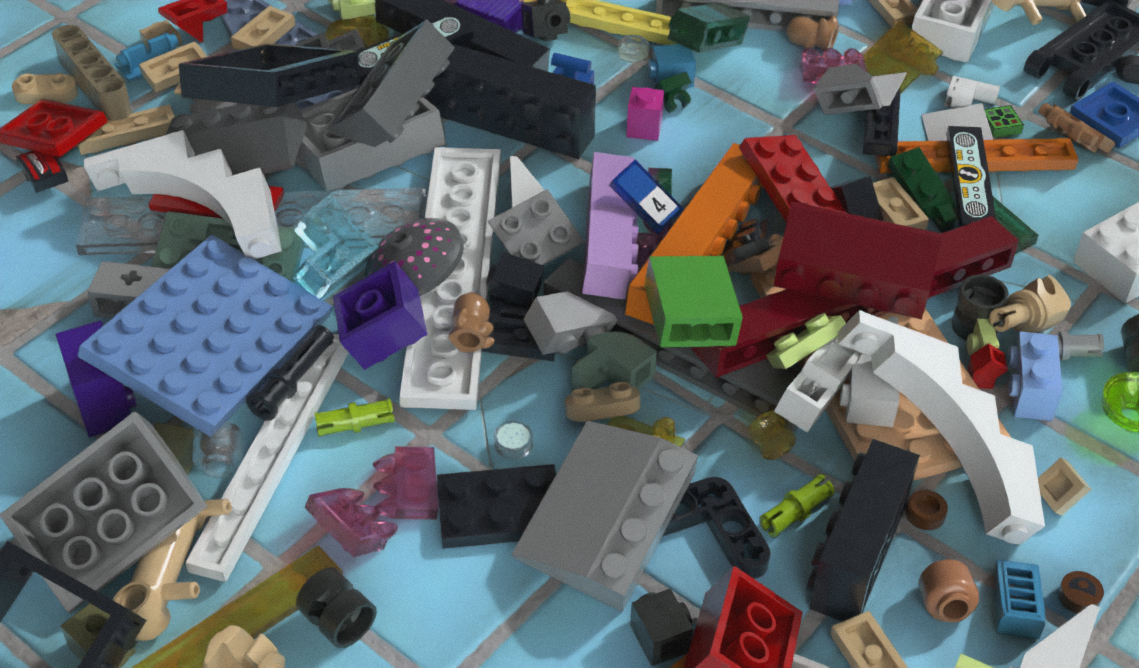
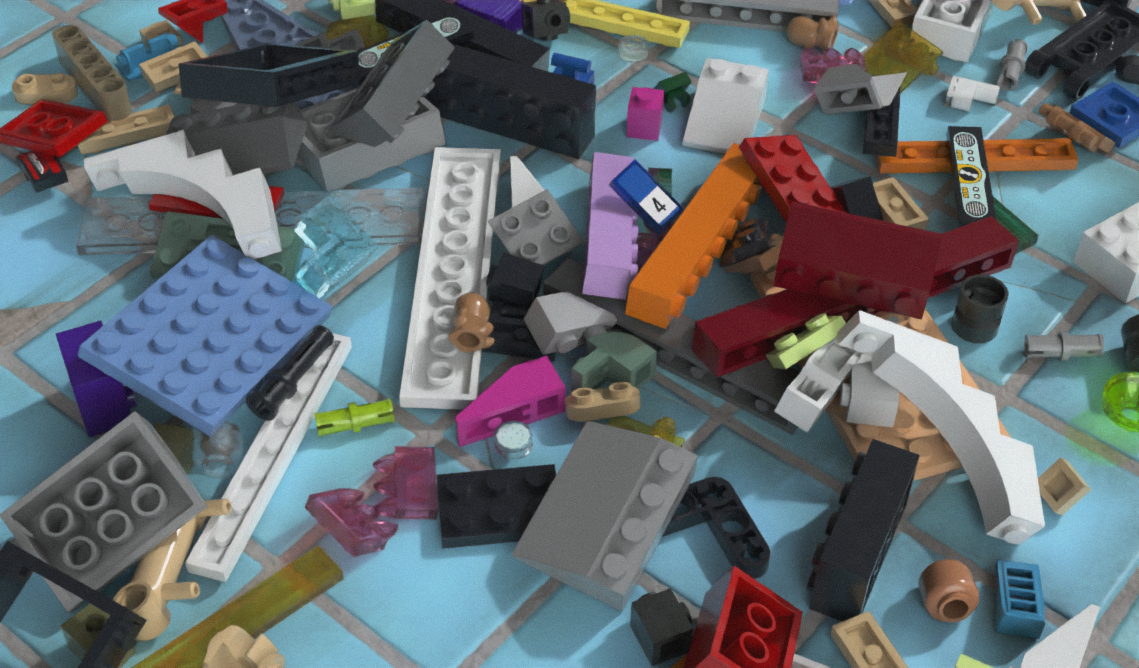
(118, 285): light grey brick -> none
(264, 28): tan plate -> none
(336, 607): pearl dark grey wheel -> none
(379, 315): dark purple brick -> none
(423, 249): dark grey dish -> none
(521, 394): none -> dark pink slope
(671, 61): dark azure brick -> none
(692, 301): bright green brick -> none
(708, 27): clear green brick -> none
(725, 105): none -> white slope
(772, 435): clear yellow wheel -> none
(796, 505): lime pin -> none
(924, 187): dark green hinge -> none
(926, 510): reddish brown tile -> none
(969, 116): white sticker -> none
(982, 335): yellowish green plate -> none
(986, 366): red piece -> none
(1003, 121): bright green tile -> none
(1012, 65): none -> light grey pin
(1034, 307): tan piece -> none
(1035, 376): light blue brick -> none
(1079, 591): reddish brown tile -> none

